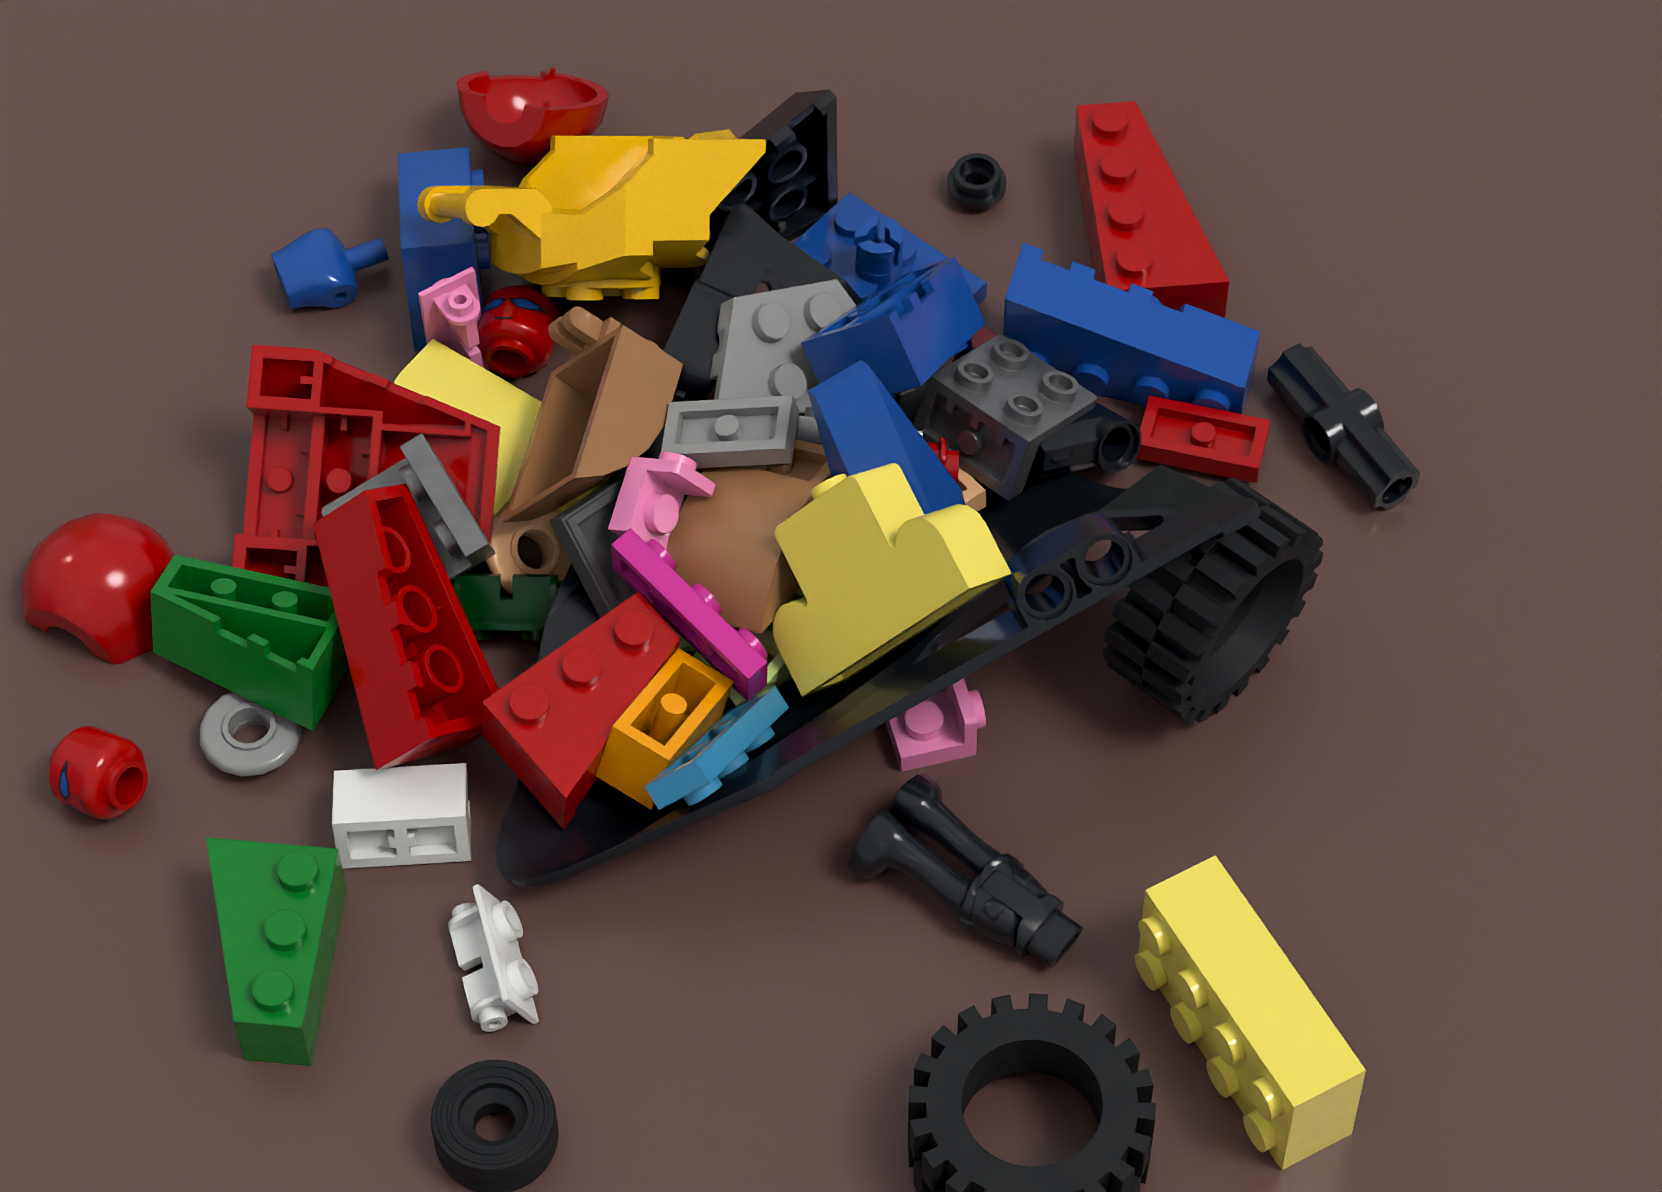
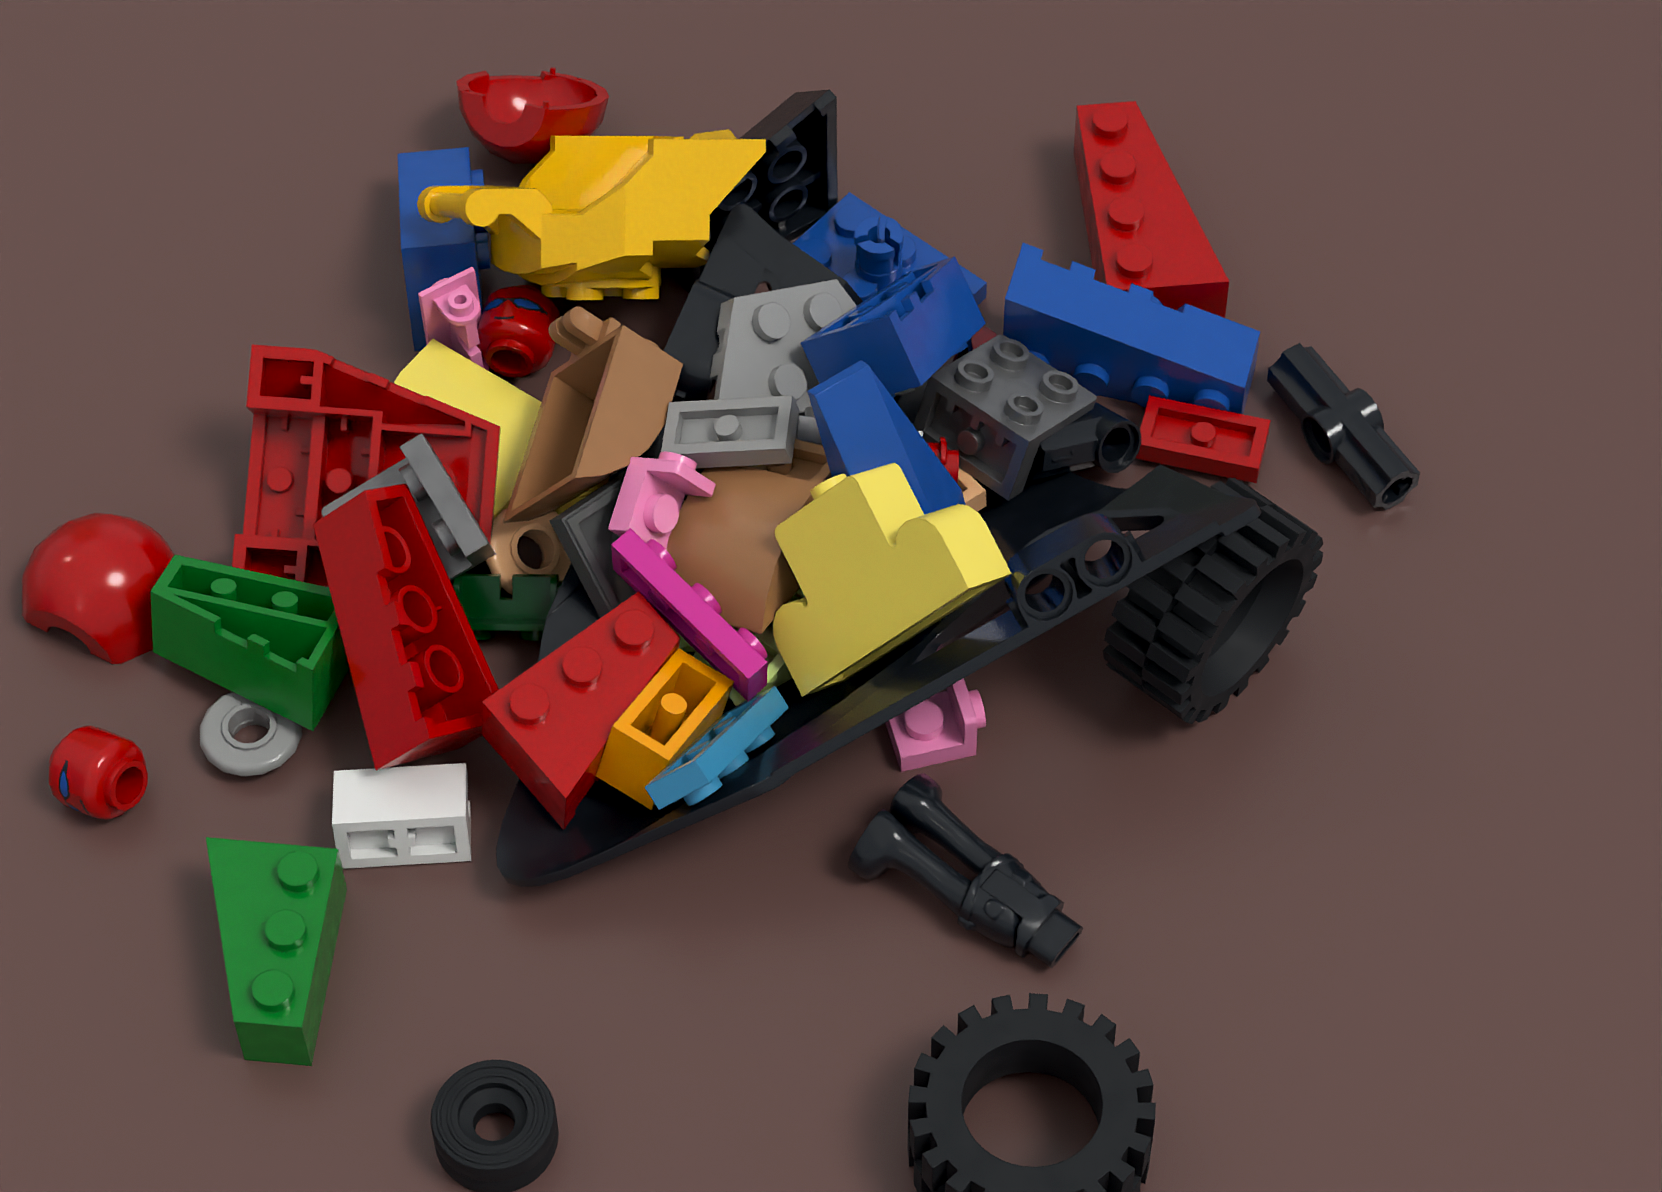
(321, 271): blue piece -> none
(506, 982): white hinge -> none
(976, 181): black plate -> none
(1248, 1014): light yellow brick -> none

